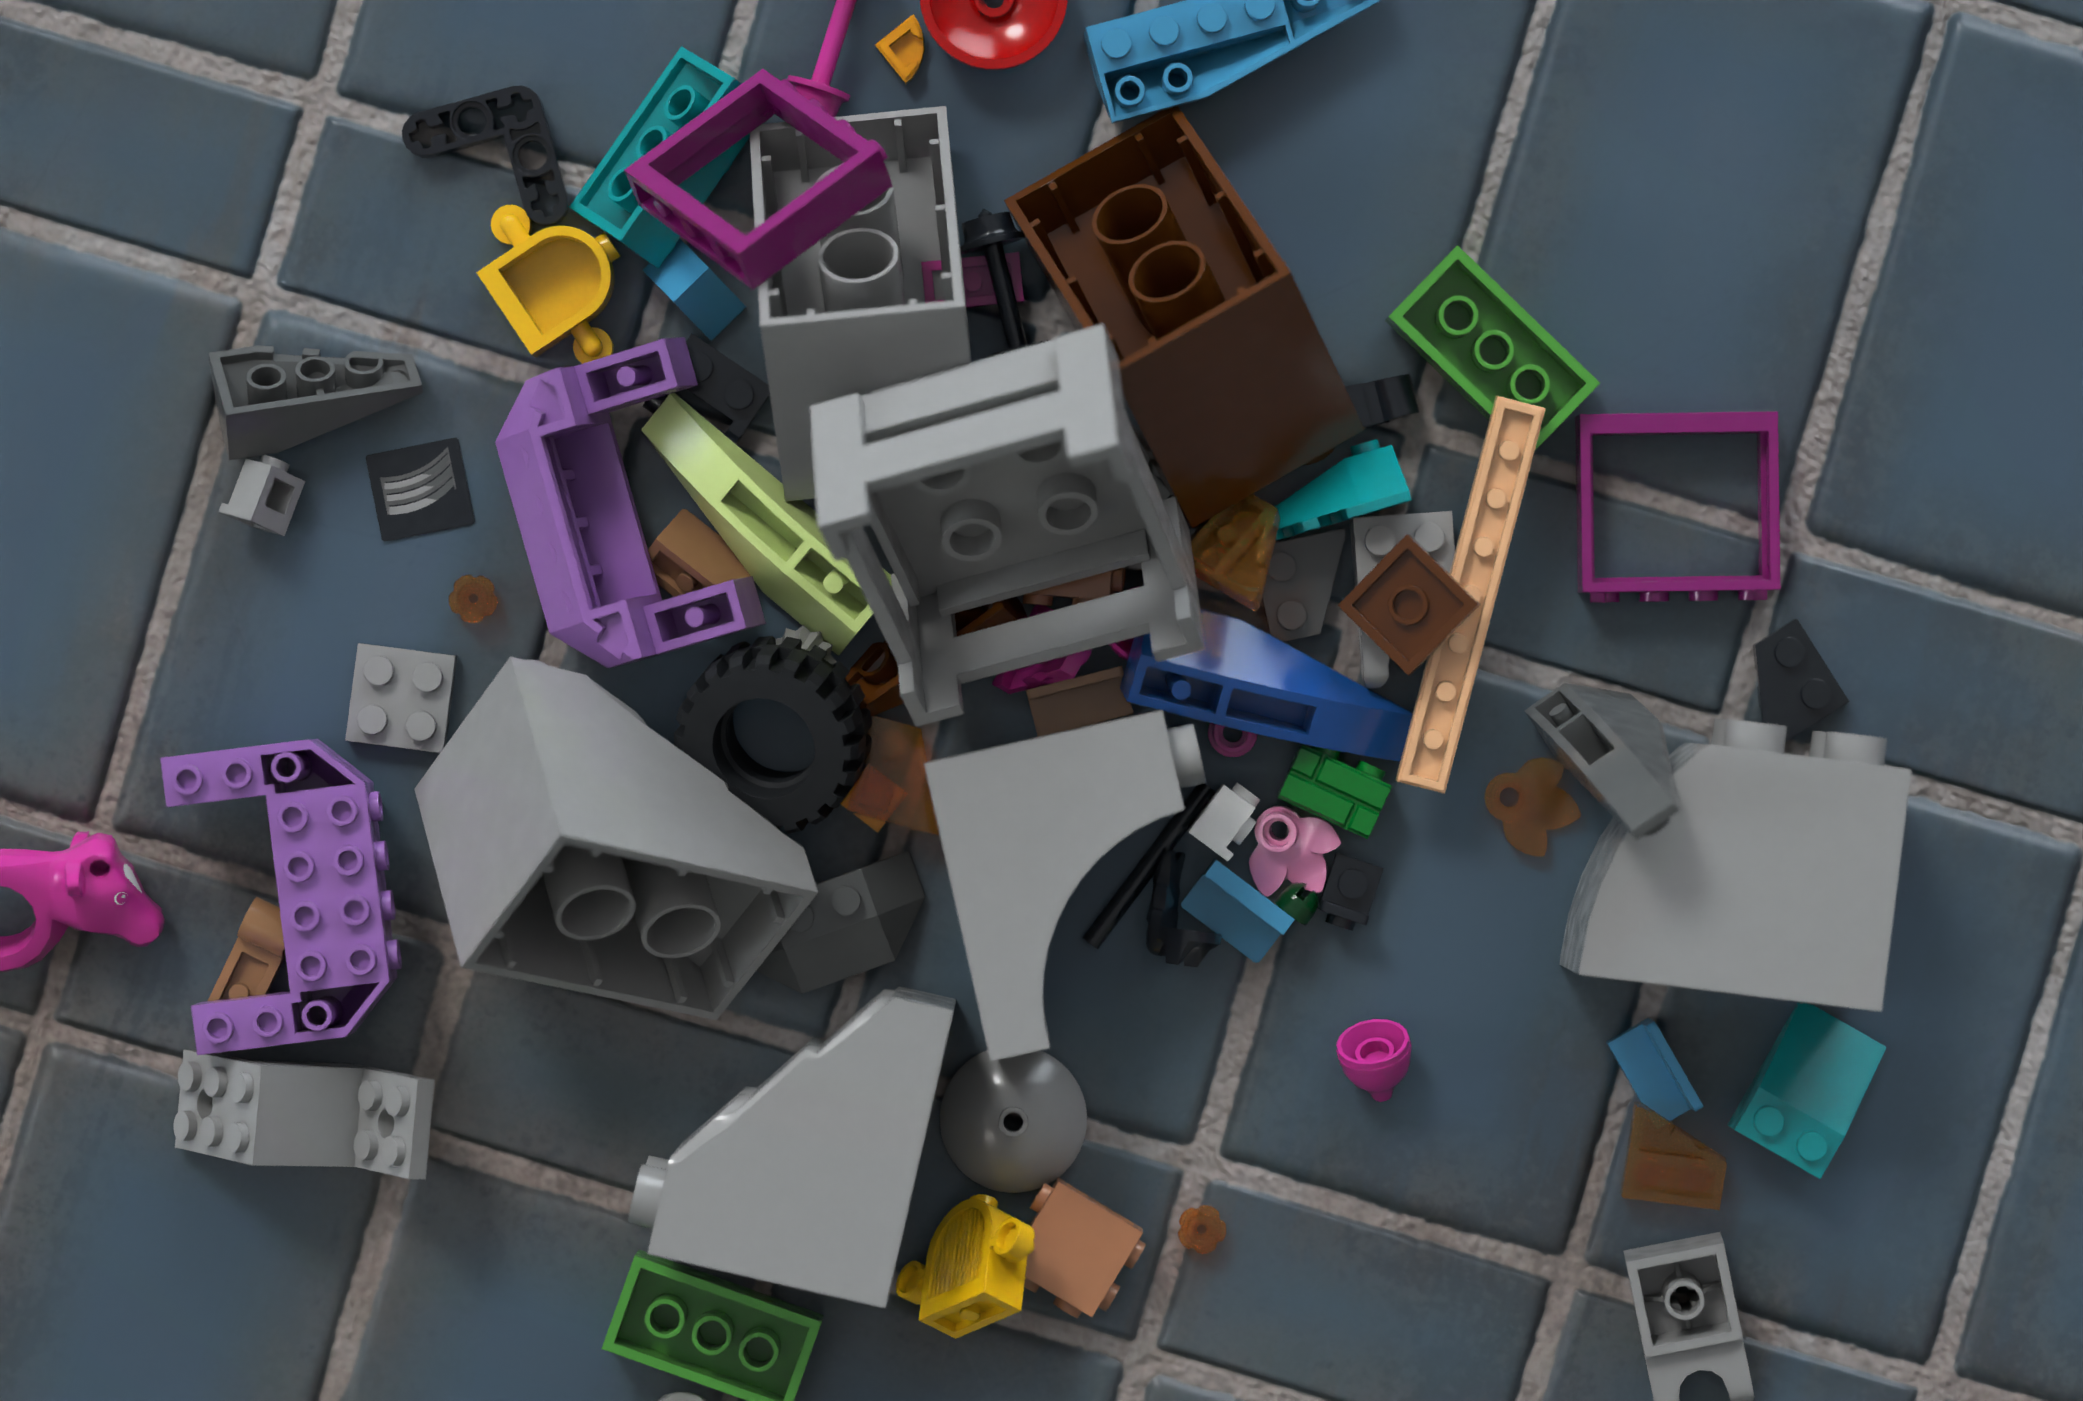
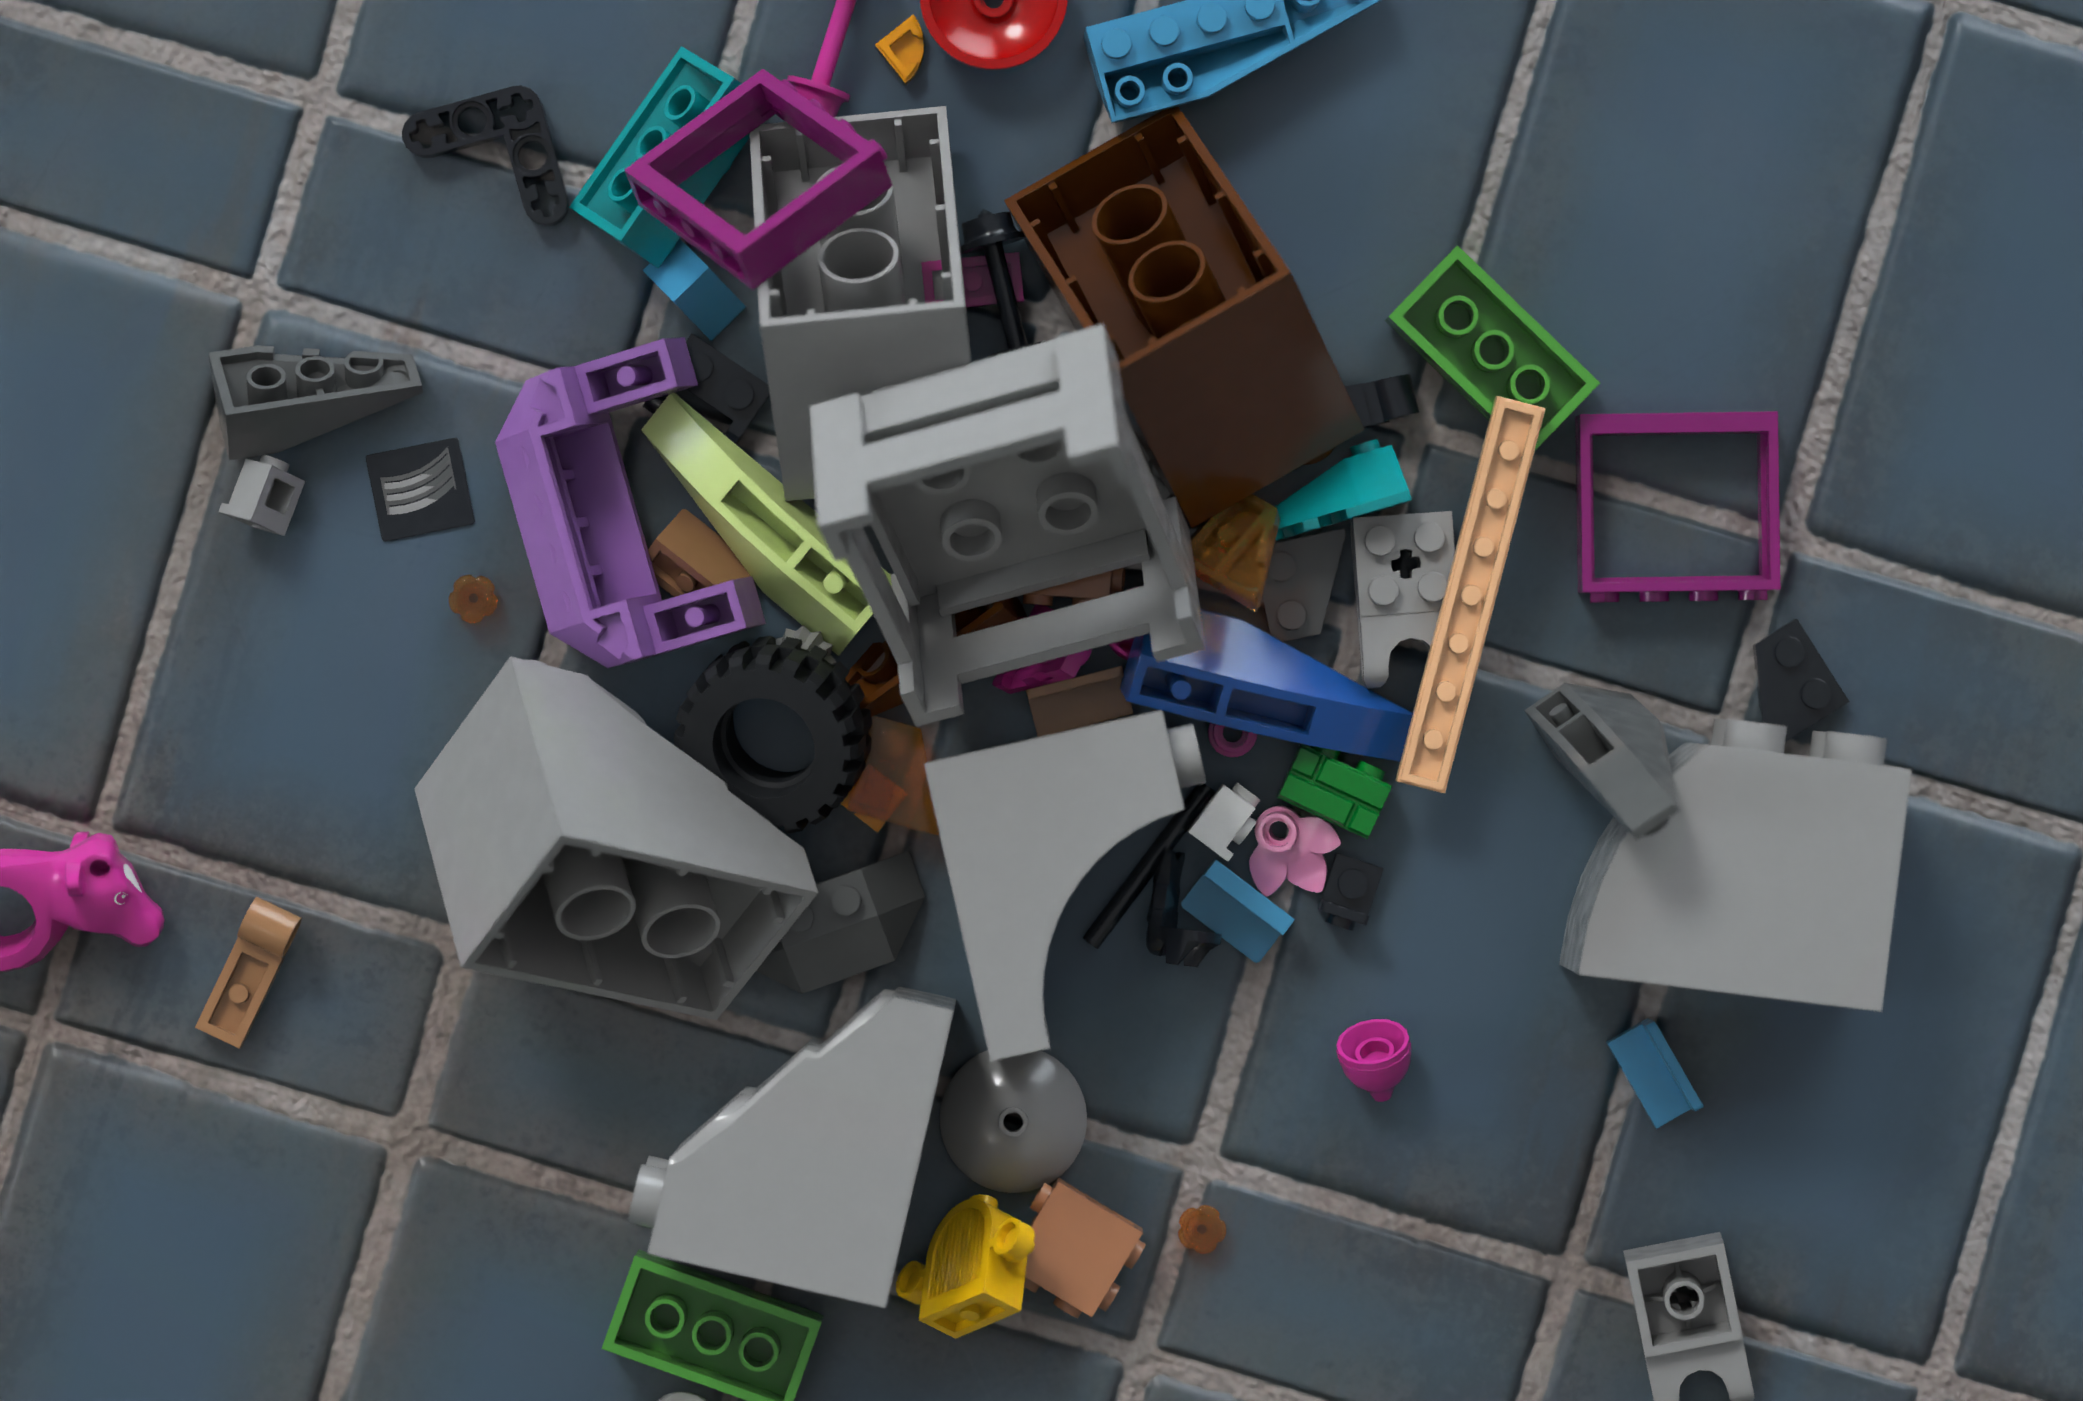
(304, 1114): light grey bracket -> none
(327, 889): medium lavender wedge -> none
(401, 698): light grey plate -> none
(552, 283): yellow piece -> none
(1297, 906): dark green hinge -> none
(1409, 604): reddish brown plate -> none
(1538, 804): clear orange plate -> none
(1670, 1164): clear orange wing -> none
(1808, 1088): teal slope -> none

